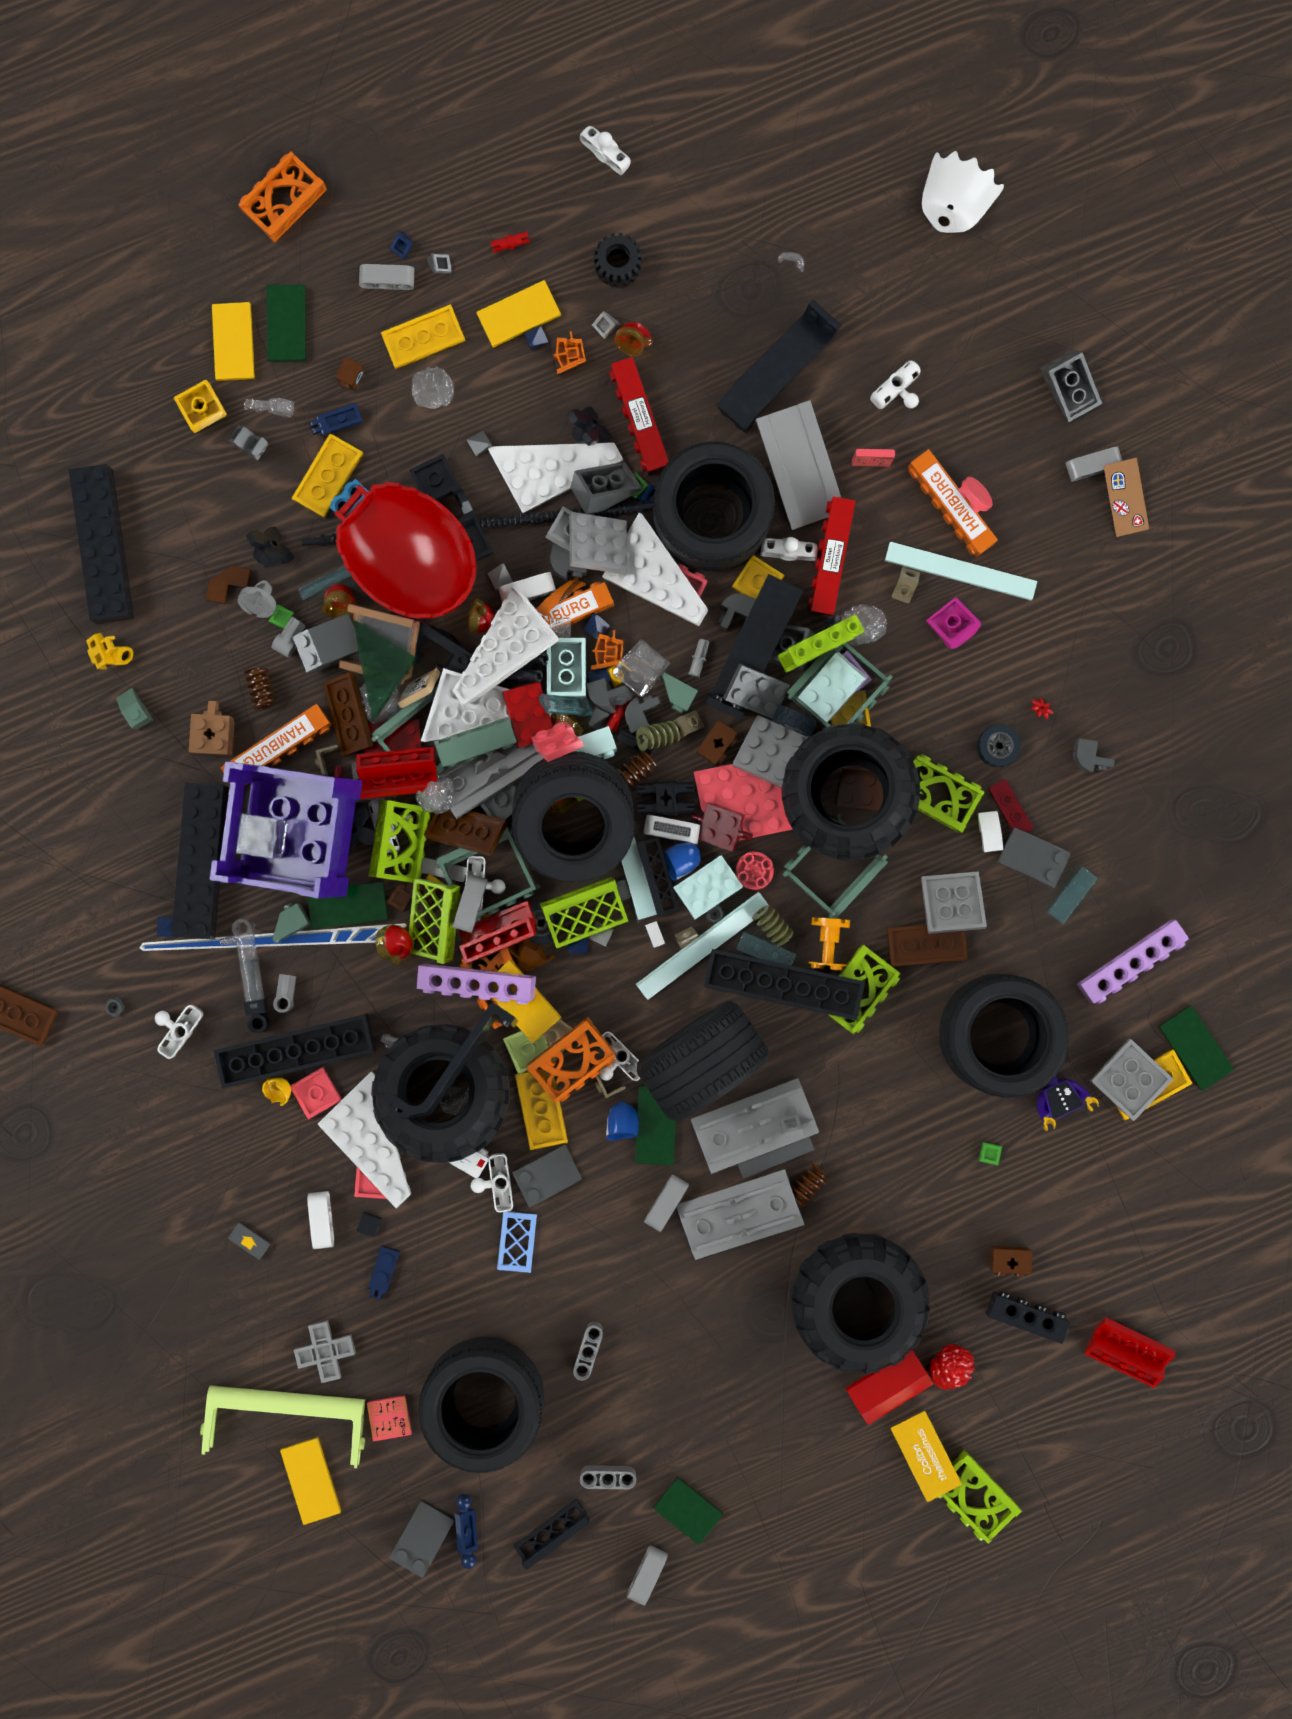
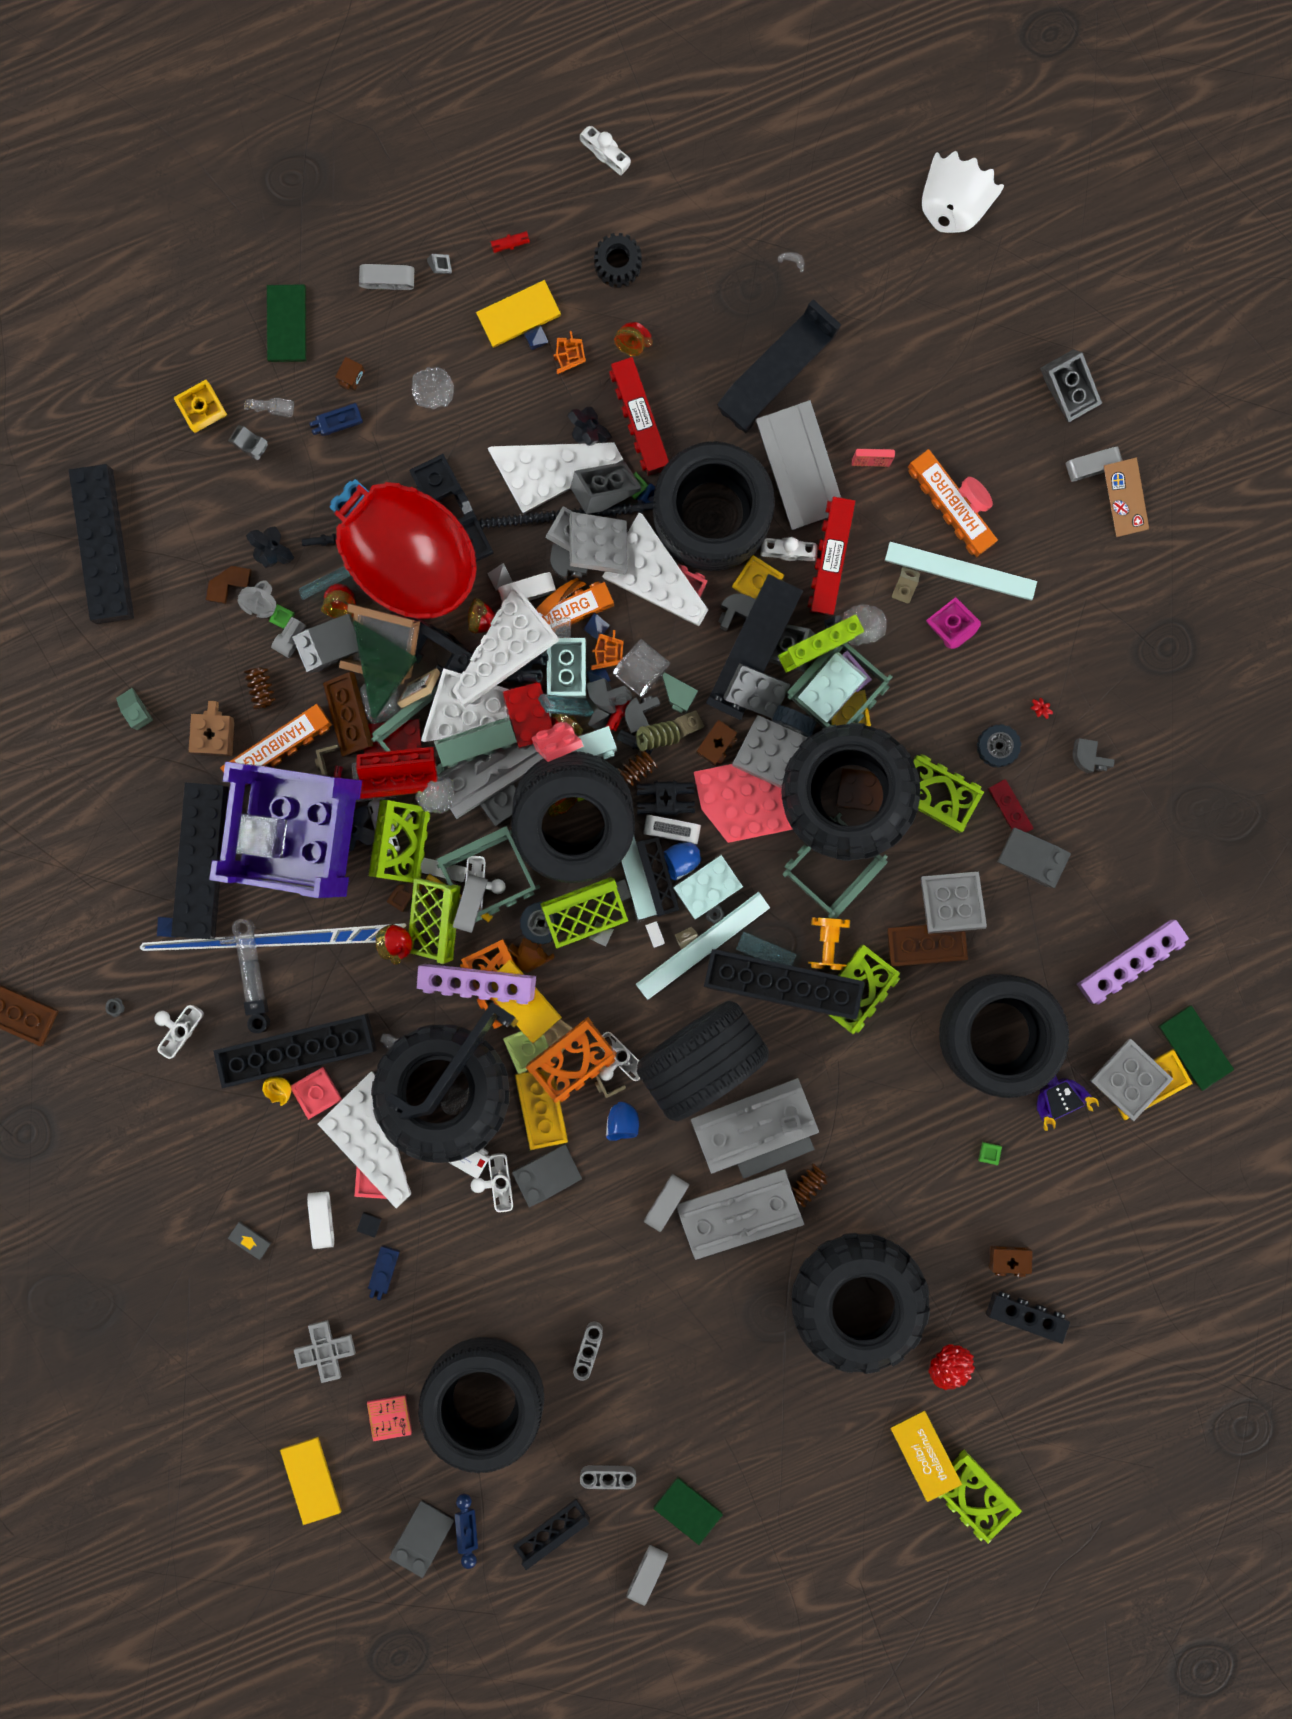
(111, 656): yellow piece -> none
(233, 341): yellow tile -> none
(284, 1403): yellowish green piece -> none
(285, 990): light grey piece -> none
(290, 922): sand green slope -> none
(291, 213): orange fence -> none
(327, 475): yellow tile -> none
(361, 905): dark green tile -> none
(401, 245): dark blue slope -> none
(423, 336): yellow tile -> none
(470, 832): reddish brown plate -> none
(479, 443): dark grey slope -> none
(498, 932): red slope -> none
(529, 1252): light blue window -> none
(579, 946): dark blue slope -> none
(605, 324): light grey slope -> none
(615, 680): yellow plate -> none
(655, 1133): dark green tile -> none
(699, 658): light grey axle -> none
(721, 827): dark red plate -> none
(754, 870): coral tile -> none
(775, 924): olive piece -> none
(891, 1387): red slope -> none
(904, 378): white piece -> none
(990, 831): white slope -> none
(1072, 895): clear light blue tile -> none
(1129, 1352): red slope -> none

